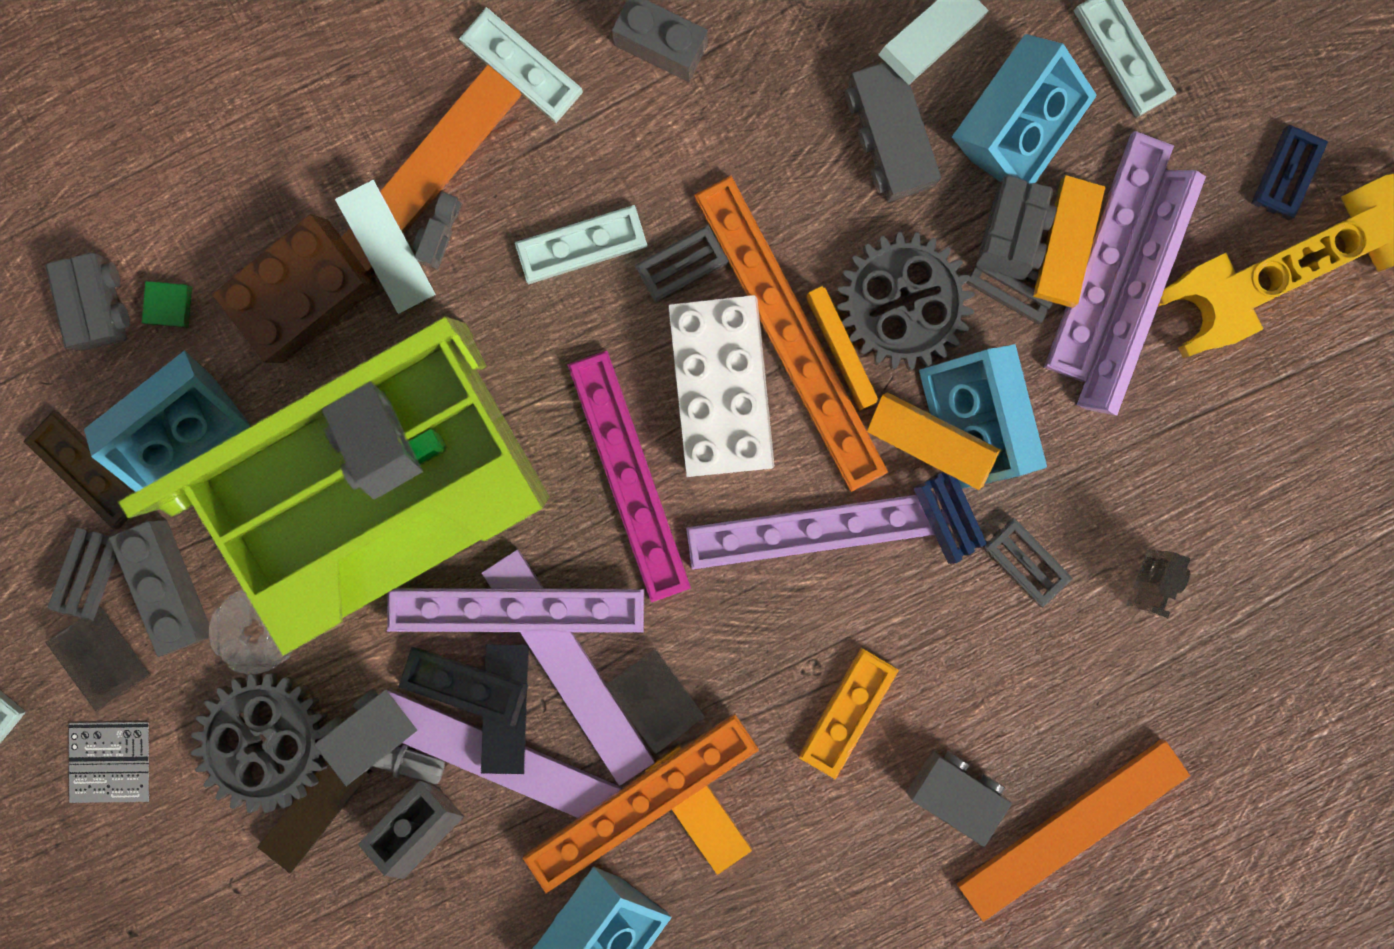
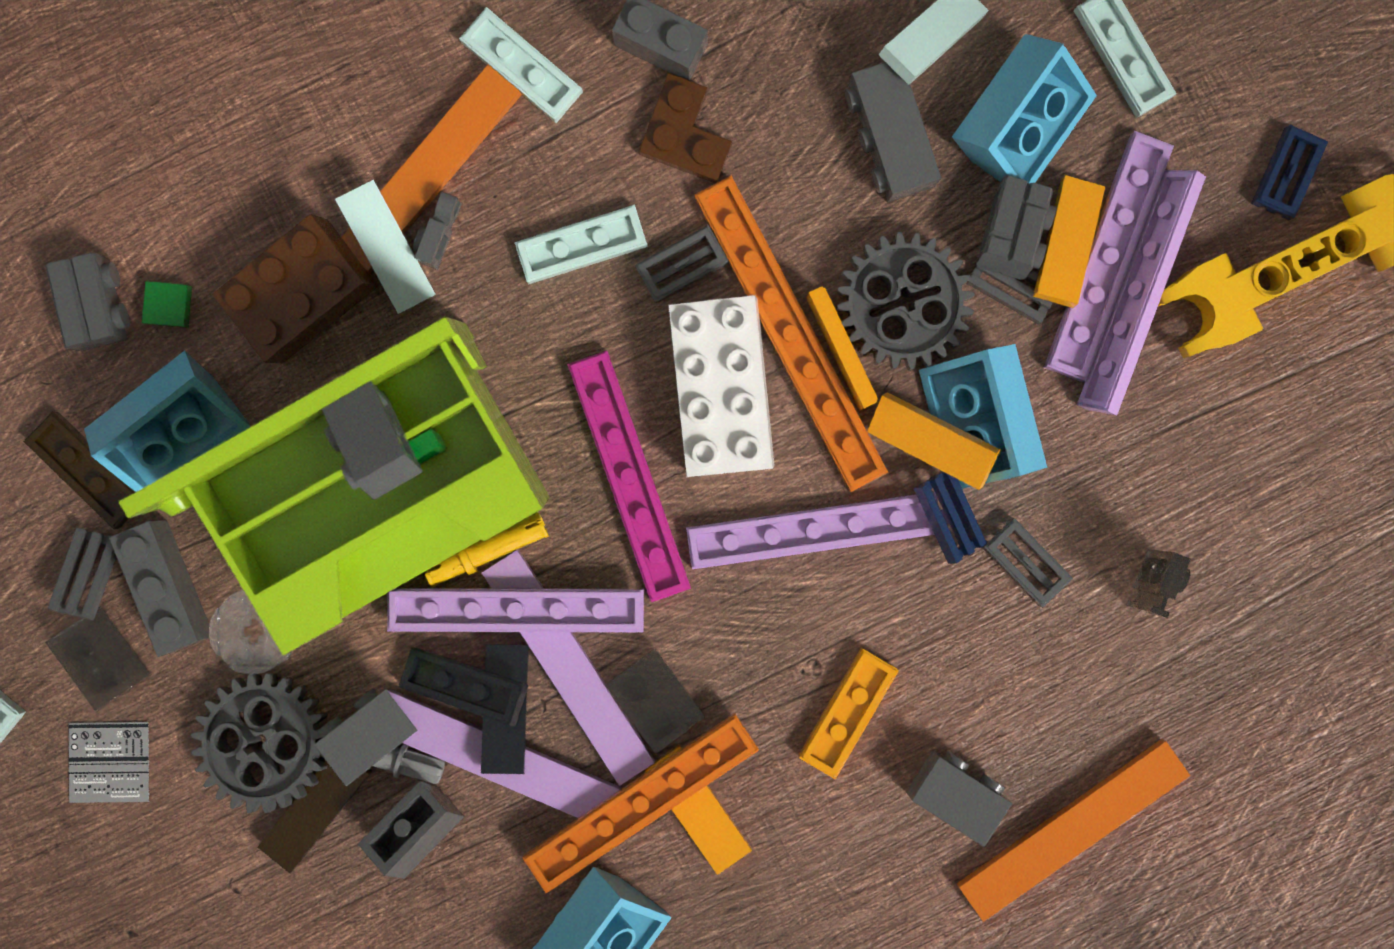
(482, 552): none -> yellow pin
(672, 133): none -> reddish brown plate

